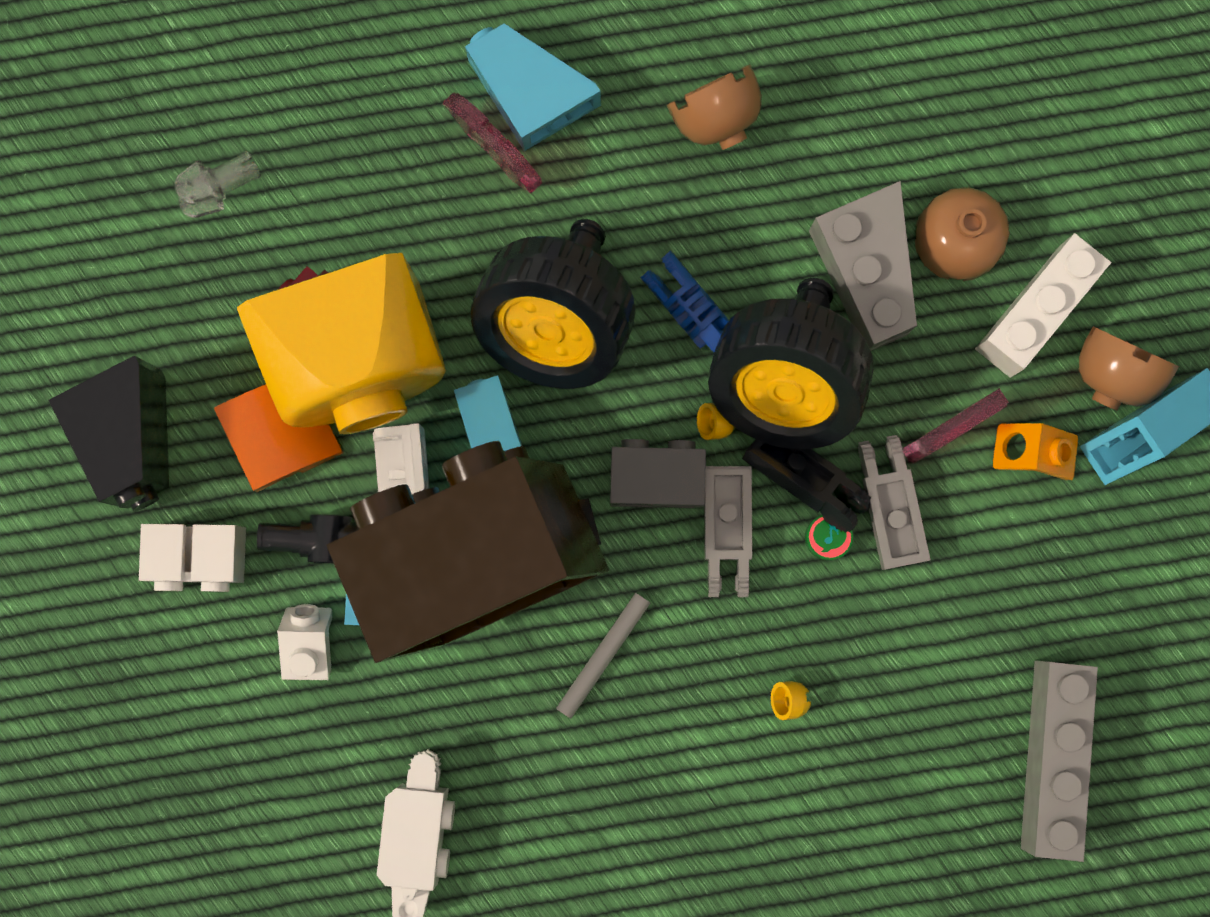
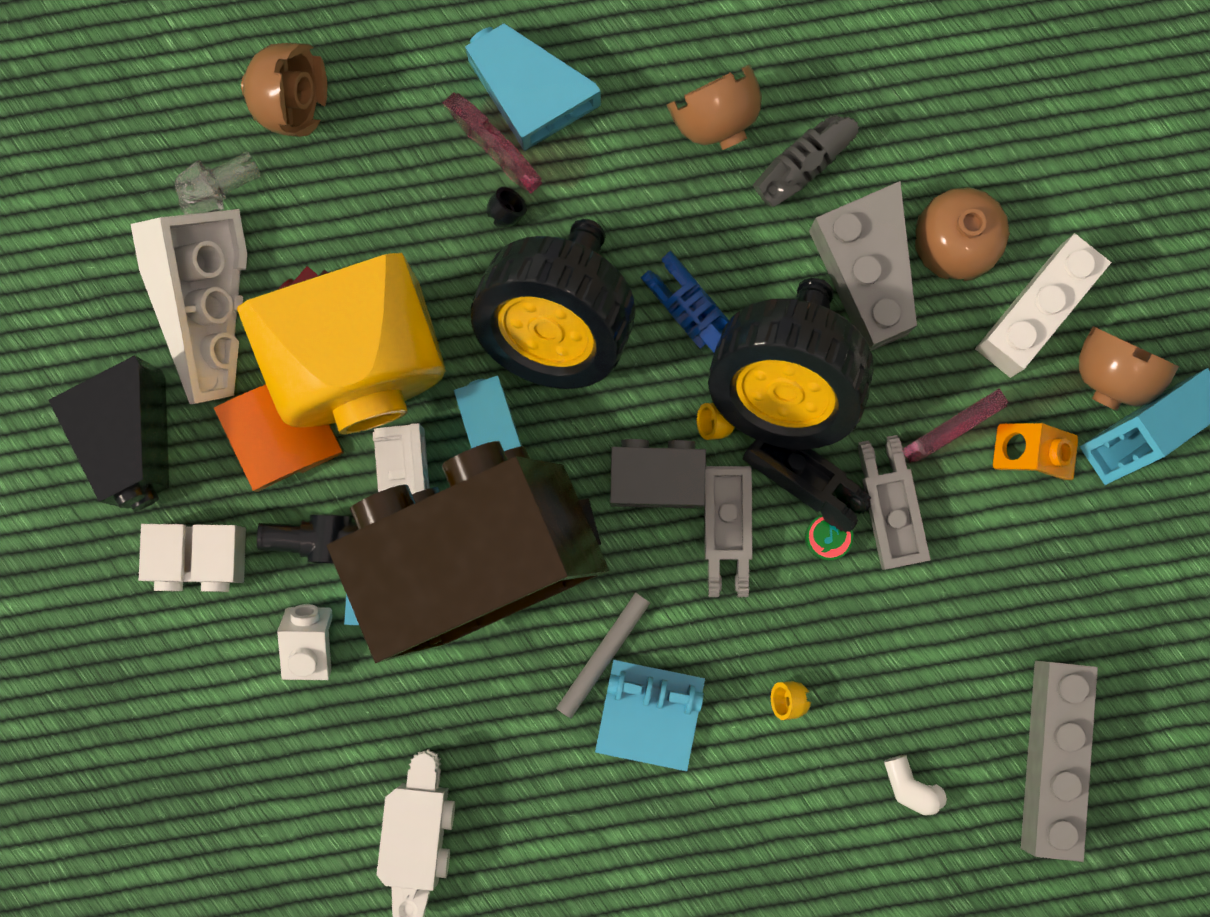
(193, 283): none -> white wedge
(284, 88): none -> medium nougat cylinder
(506, 207): none -> black hinge
(650, 715): none -> medium azure hinge
(805, 159): none -> dark grey hinge
(912, 793): none -> white arm

